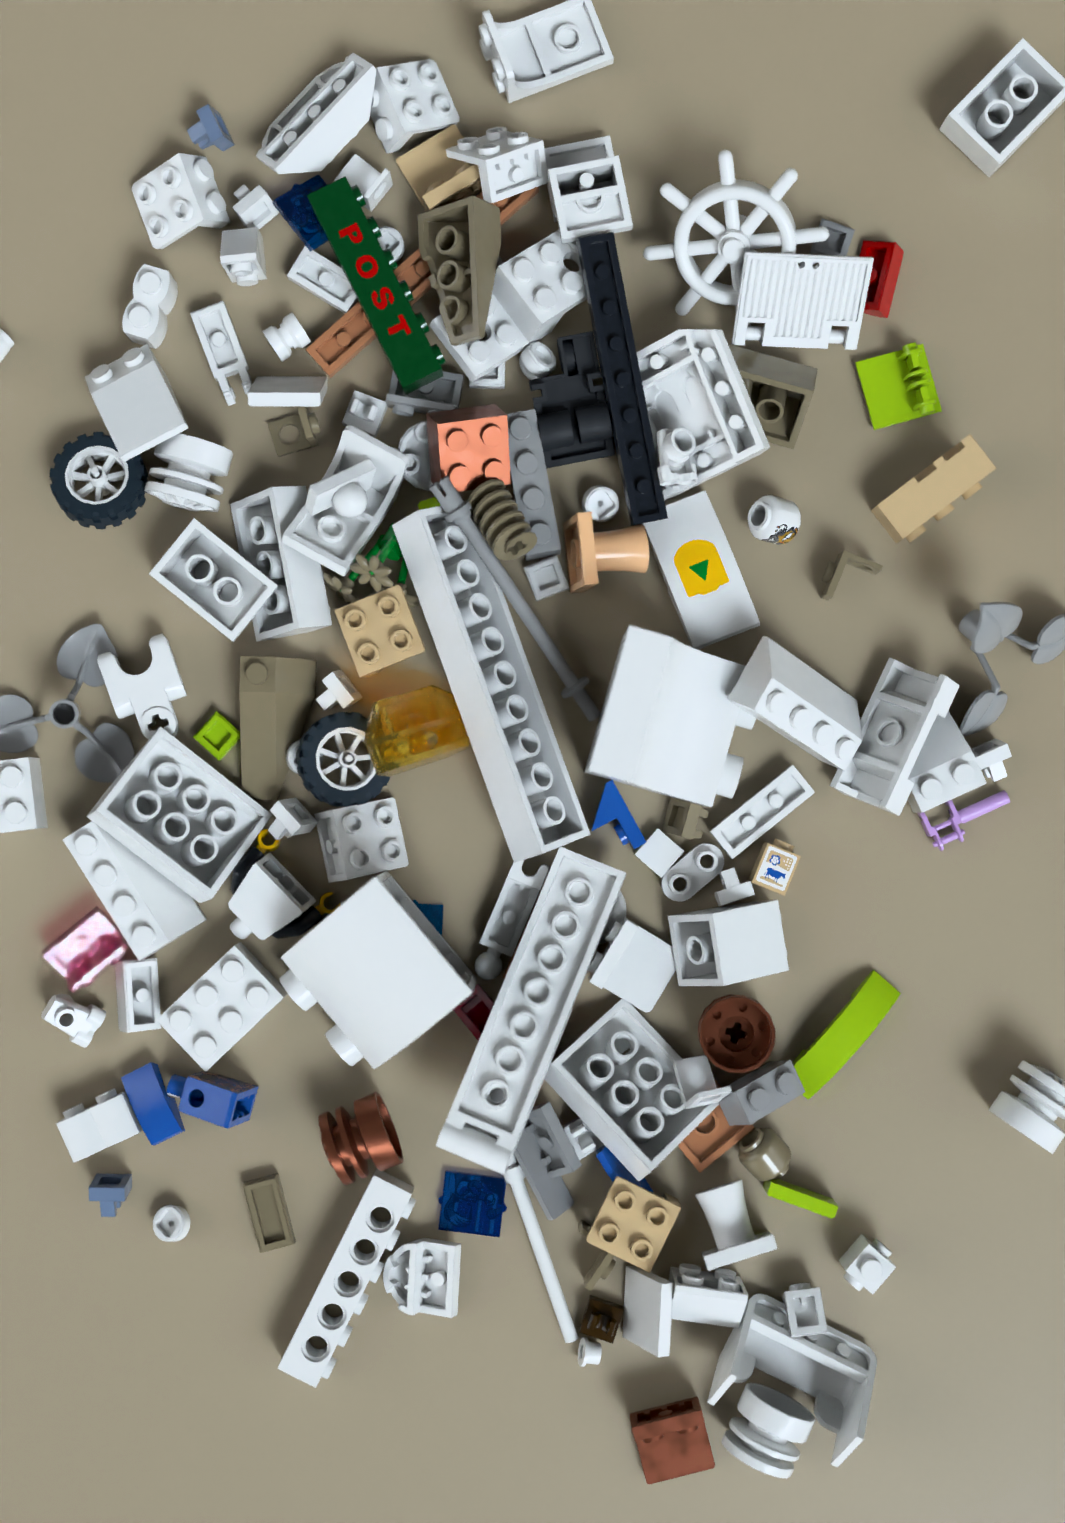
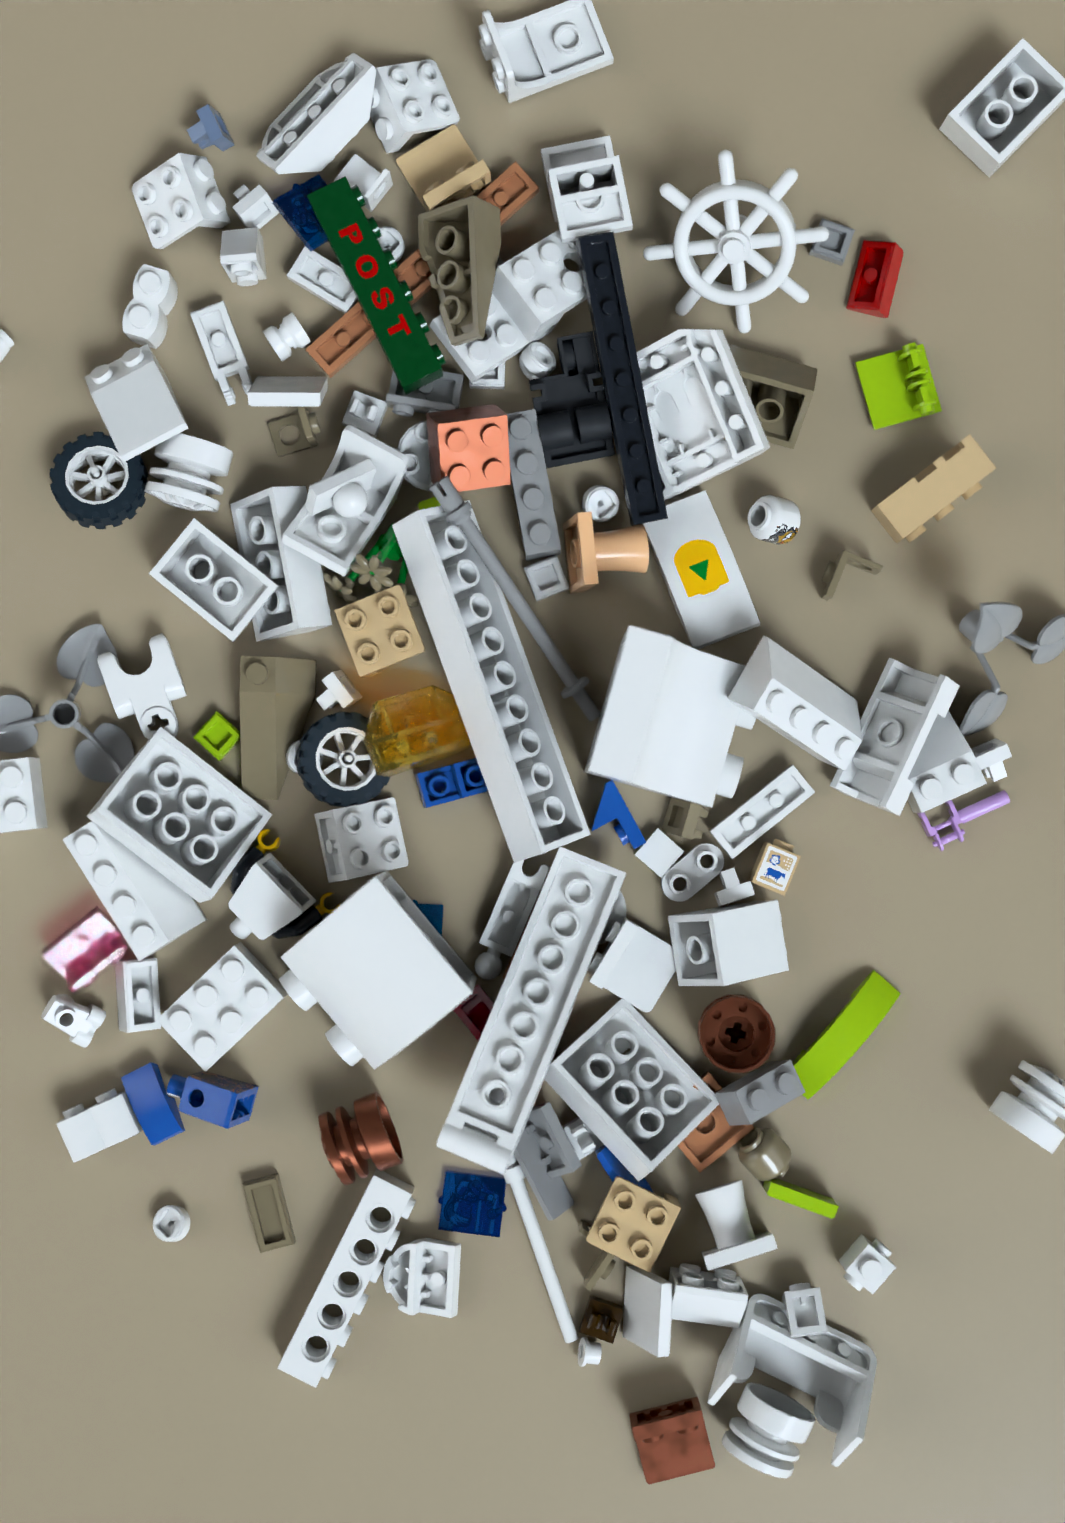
(110, 1191): sand blue tile -> none
(291, 819): white tile -> none
(450, 783): none -> blue slope
(501, 520): dark tan piece -> none
(506, 162): white bracket -> none
(673, 454): white plate -> none
(697, 1082): white bracket -> none
(802, 299): white window -> none

